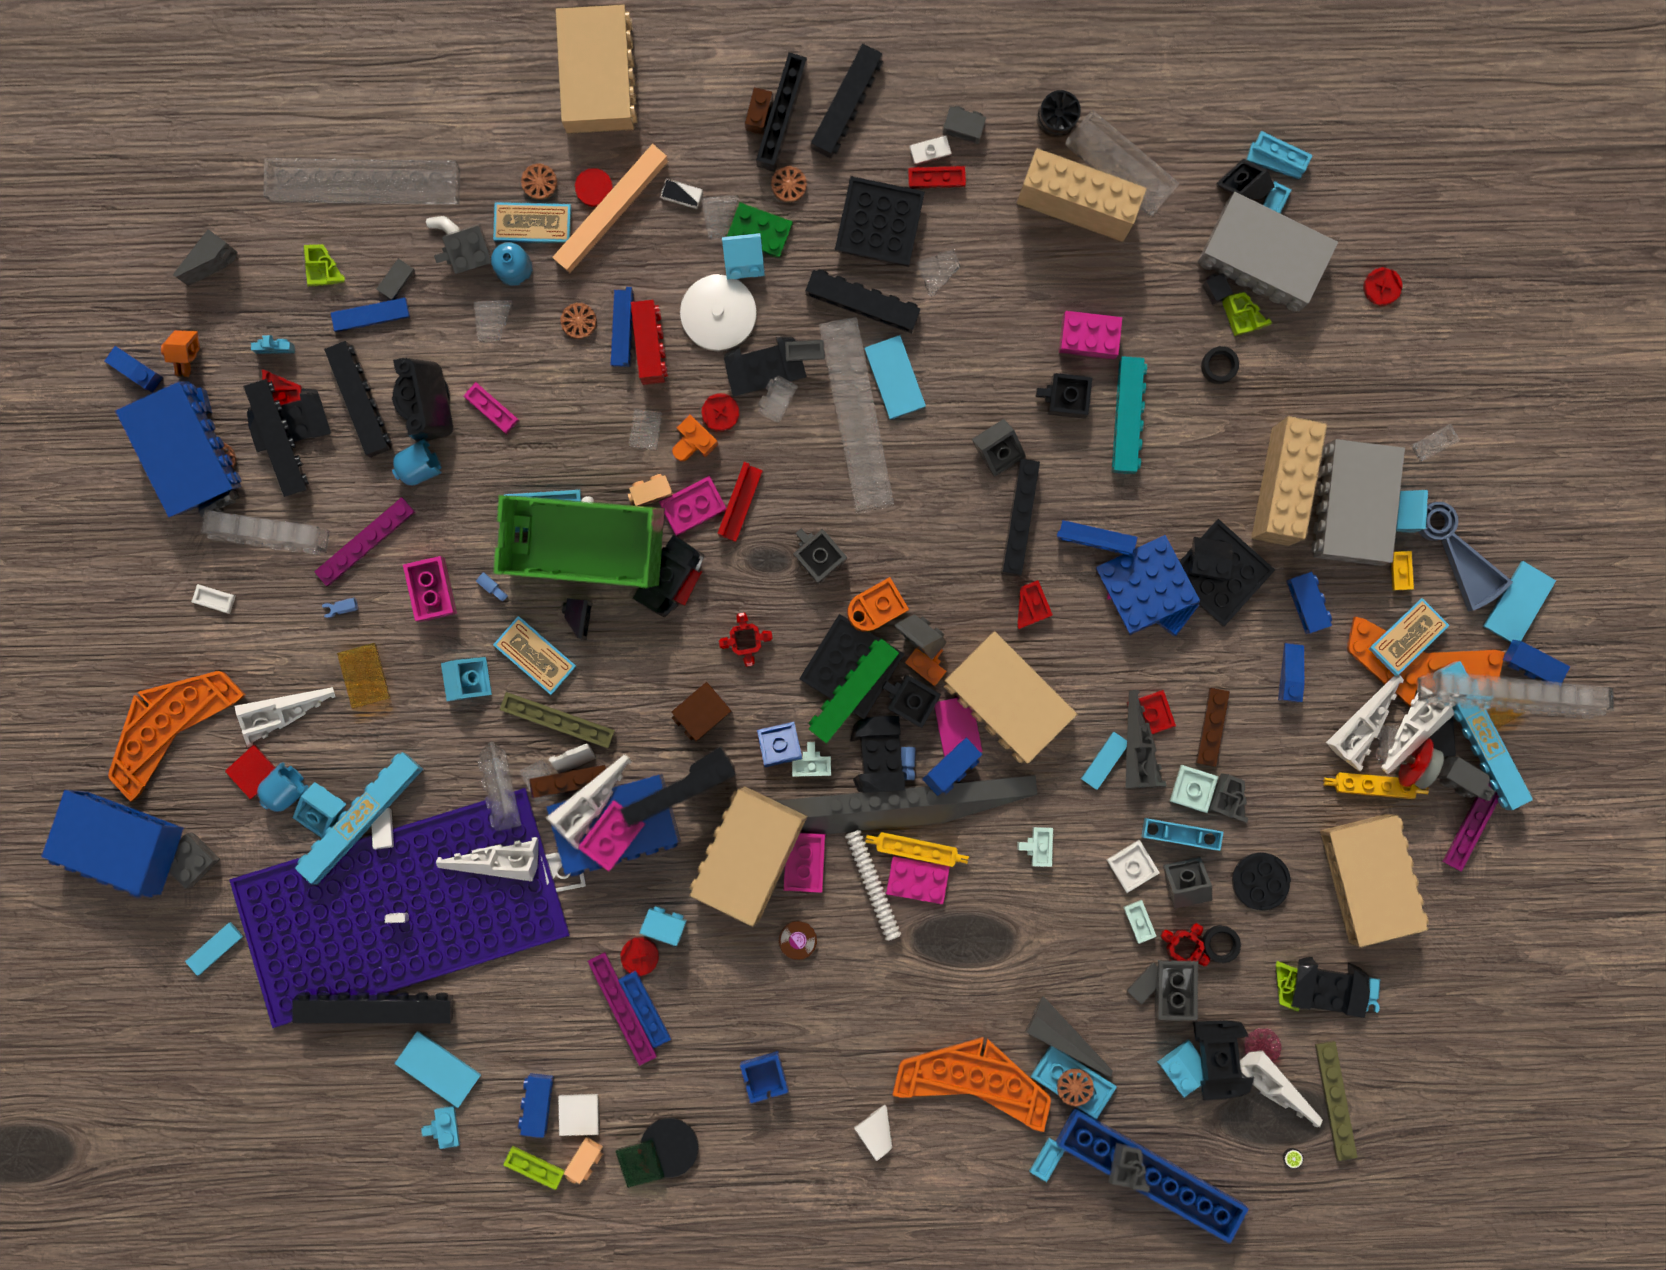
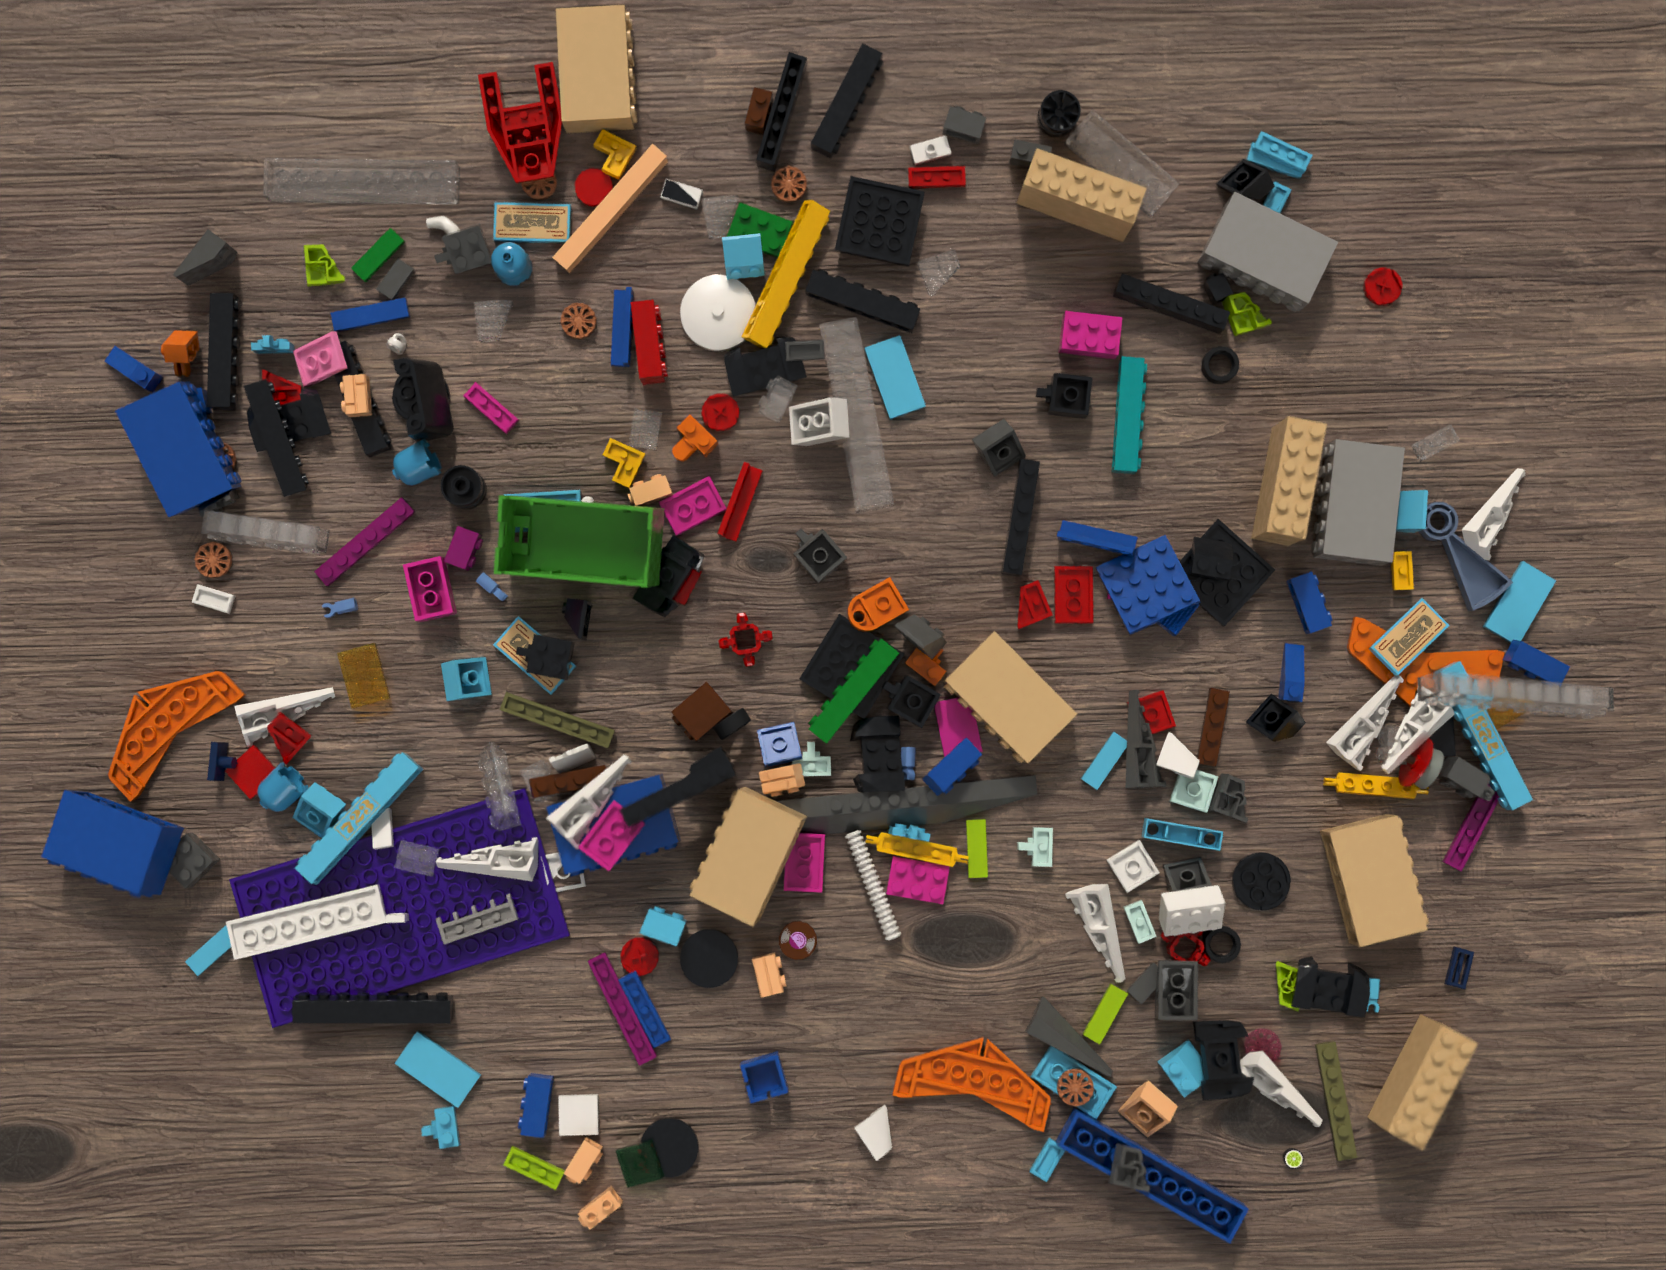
(213, 560): none -> nougat wheel
(219, 761): none -> dark blue tile
(223, 351): none -> black brick
(287, 736): none -> red wing
(306, 921): none -> white plate
(320, 359): none -> bright pink tile
(356, 395): none -> light nougat brick
(378, 255): none -> green tile
(395, 345): none -> white tile
(416, 858): none -> clear plate
(463, 487): none -> black wheel
(463, 548): none -> magenta brick
(478, 921): none -> light grey hinge
(525, 133): none -> red wedge
(548, 656): none -> black hinge
(599, 1208): none -> light nougat brick
(619, 153): none -> yellow plate
(628, 459): none -> yellow plate
(709, 958): none -> black tile
(732, 724): none -> black tyre
(768, 974): none -> light nougat brick
(781, 779): none -> light nougat brick
(785, 274): none -> yellow brick
(819, 421): none -> white brick
(913, 832): none -> medium azure hinge
(977, 848): none -> lime tile
(1024, 151): none -> dark grey brick
(1073, 594): none -> red tile
(1096, 910): none -> white wedge
(1105, 1013): none -> lime tile
(1148, 1109): none -> light nougat slope
(1171, 304): none -> black brick
(1177, 758): none -> white slope
(1191, 910): none -> white brick
(1276, 719): none -> black slope
(1422, 1081): none -> tan brick
(1448, 981): none -> dark blue tile
(1487, 522): none -> white wedge

